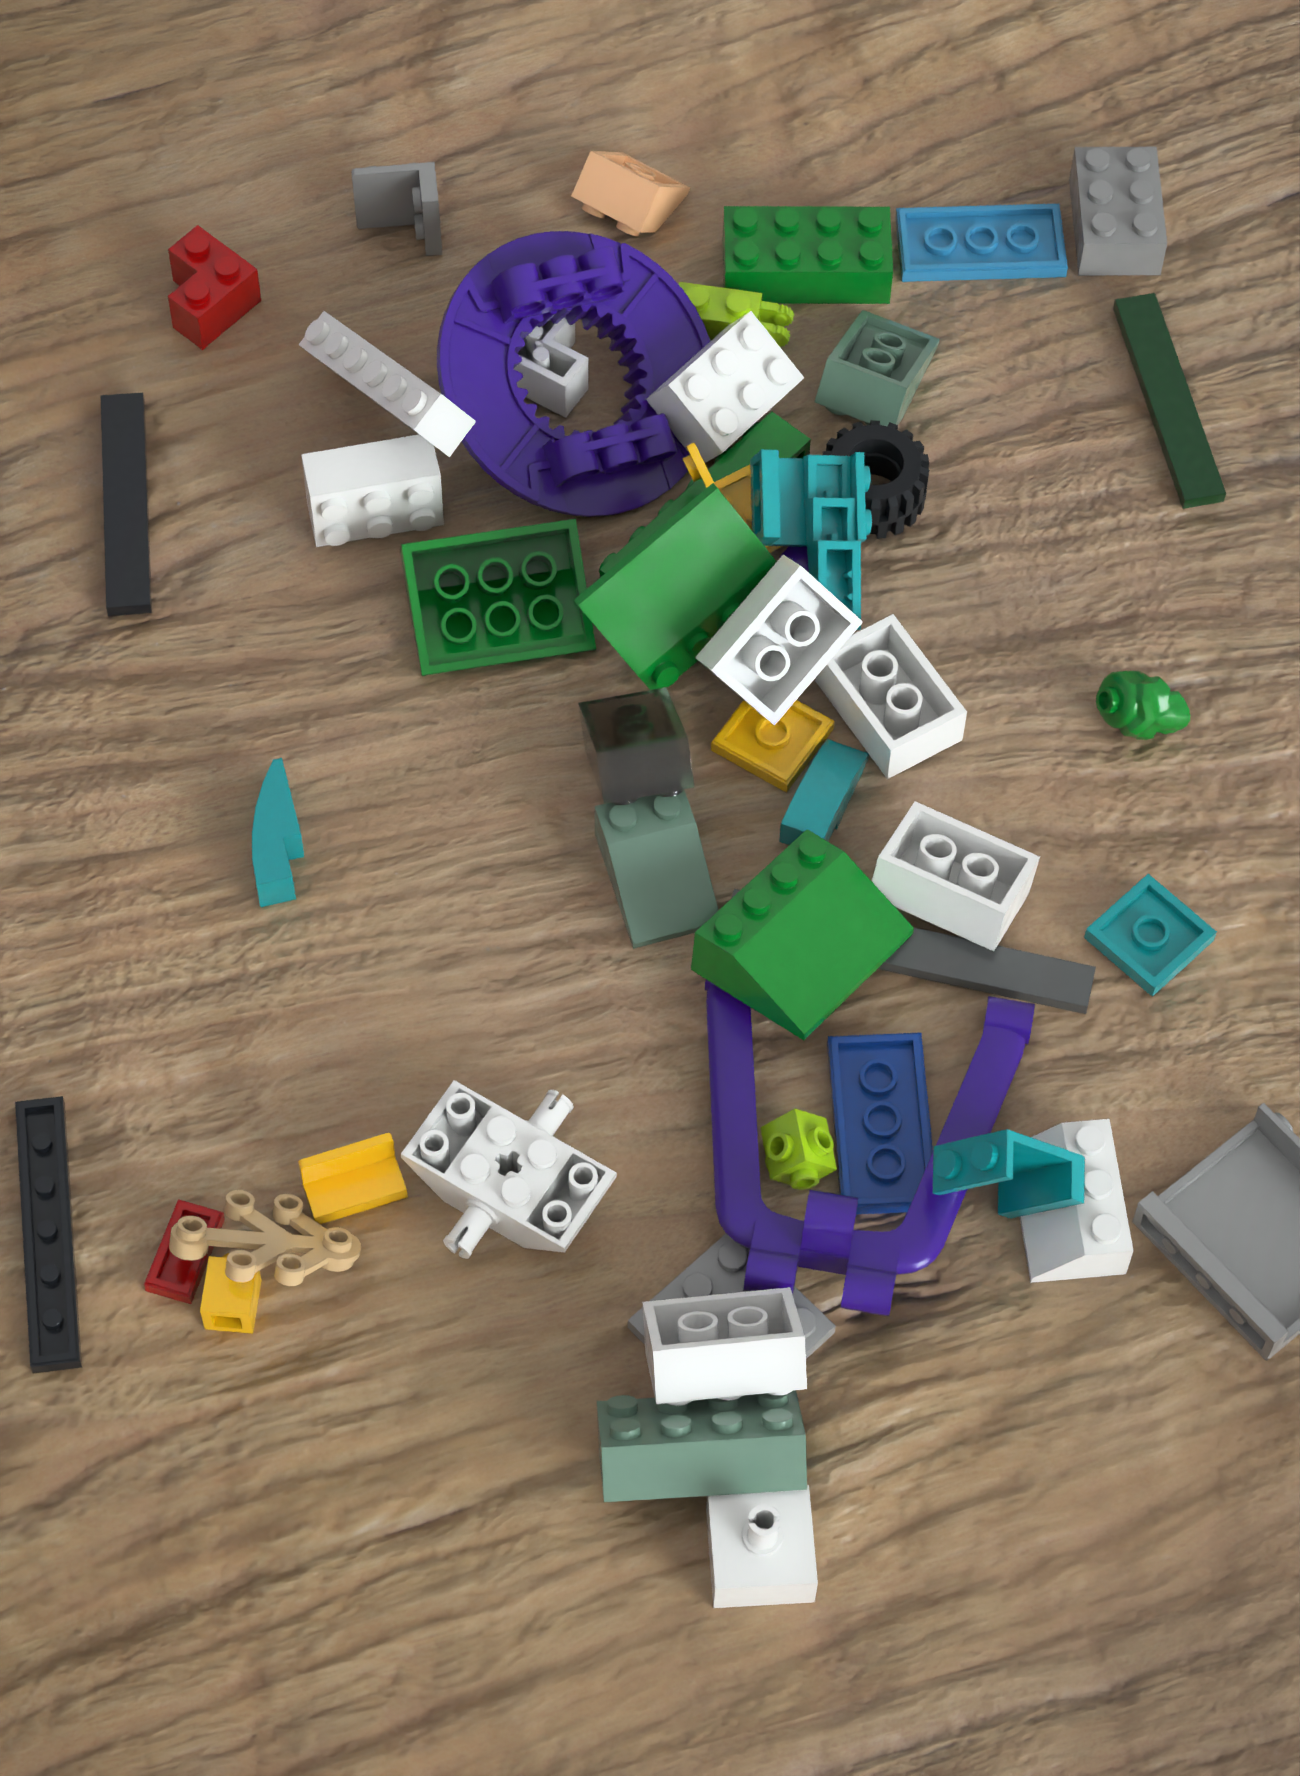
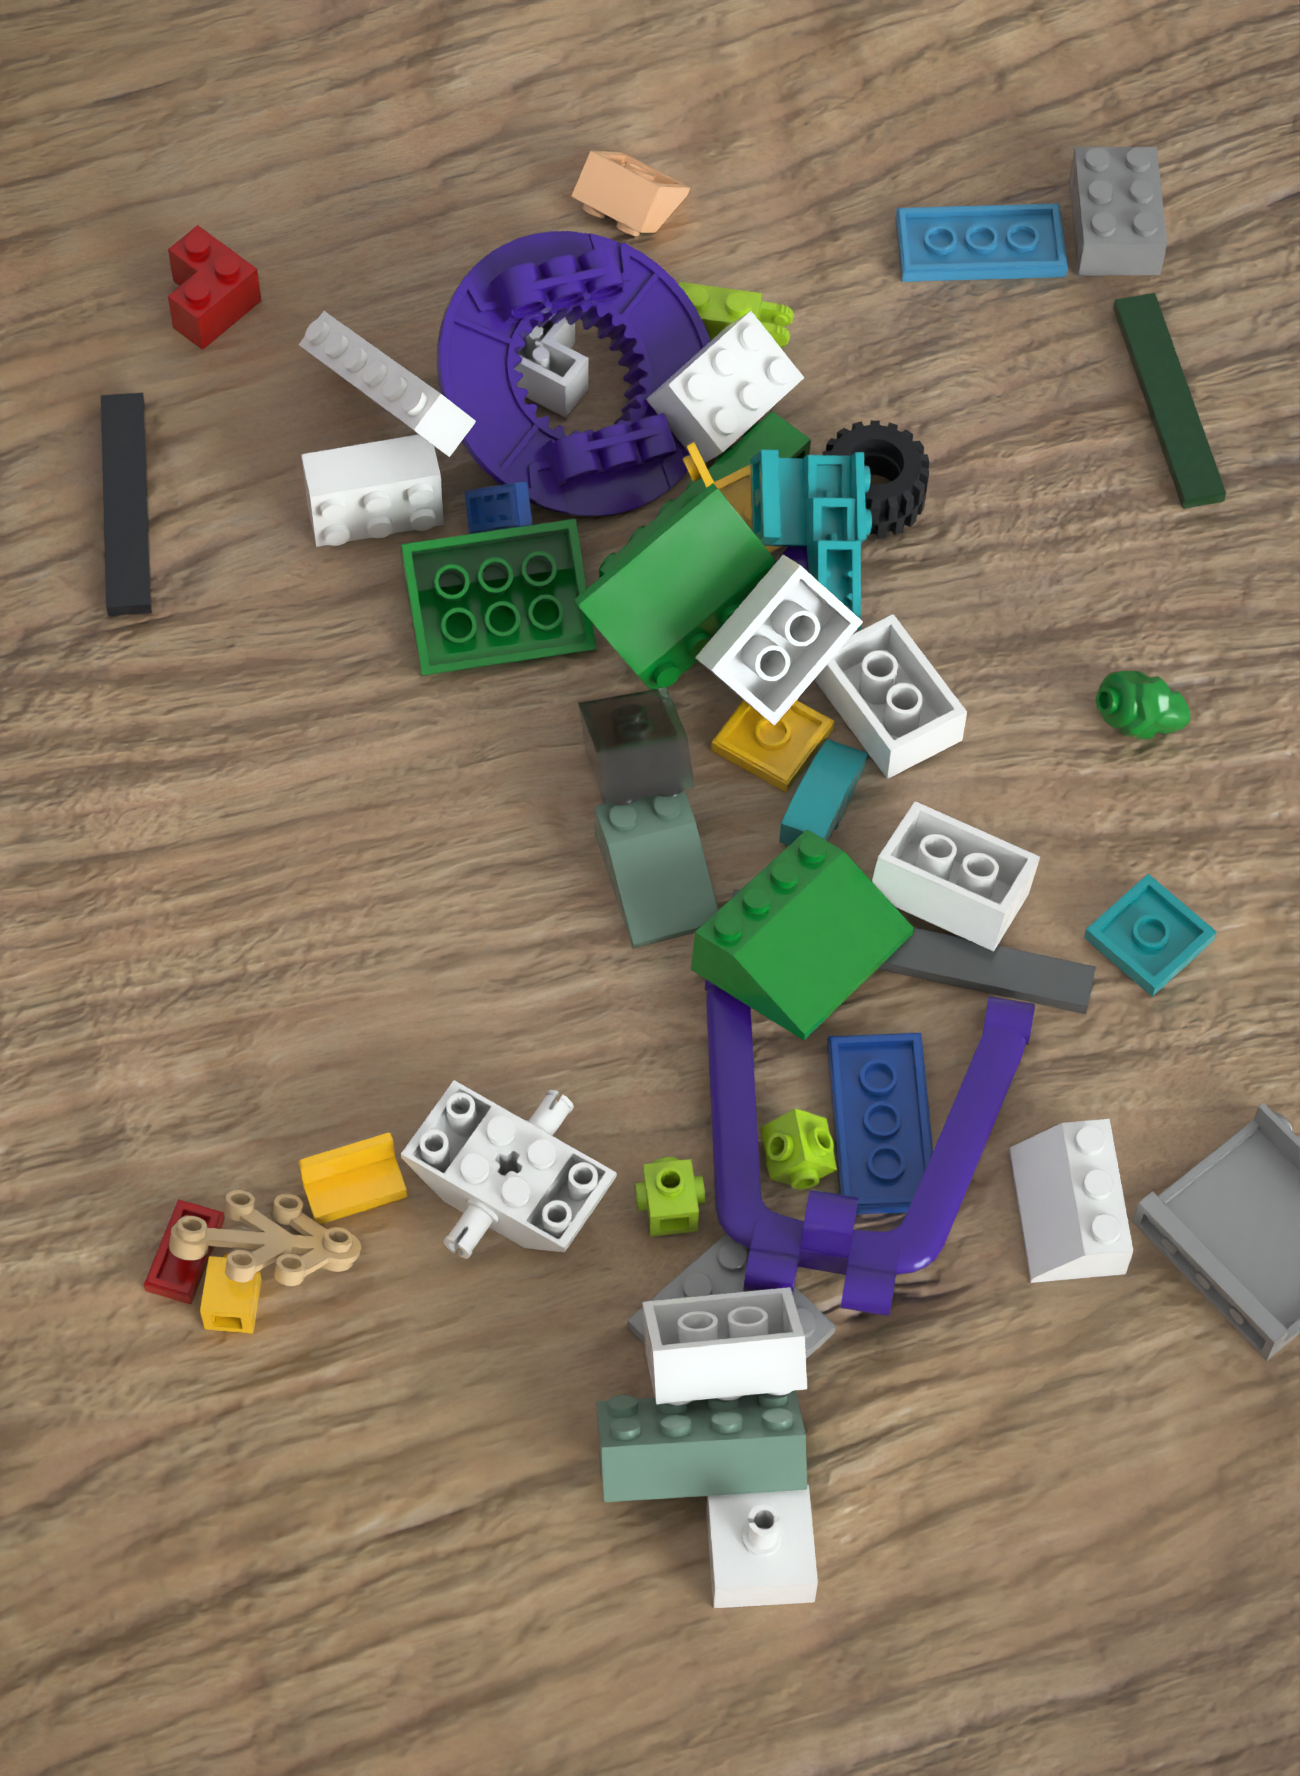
(48, 1235): black tile -> none
(275, 838): teal slope -> none
(398, 198): light grey bracket -> none
(498, 507): none -> blue plate
(670, 1196): none -> lime brick
(809, 253): green brick -> none
(875, 370): sand green slope -> none
(1028, 1171): teal panel -> none

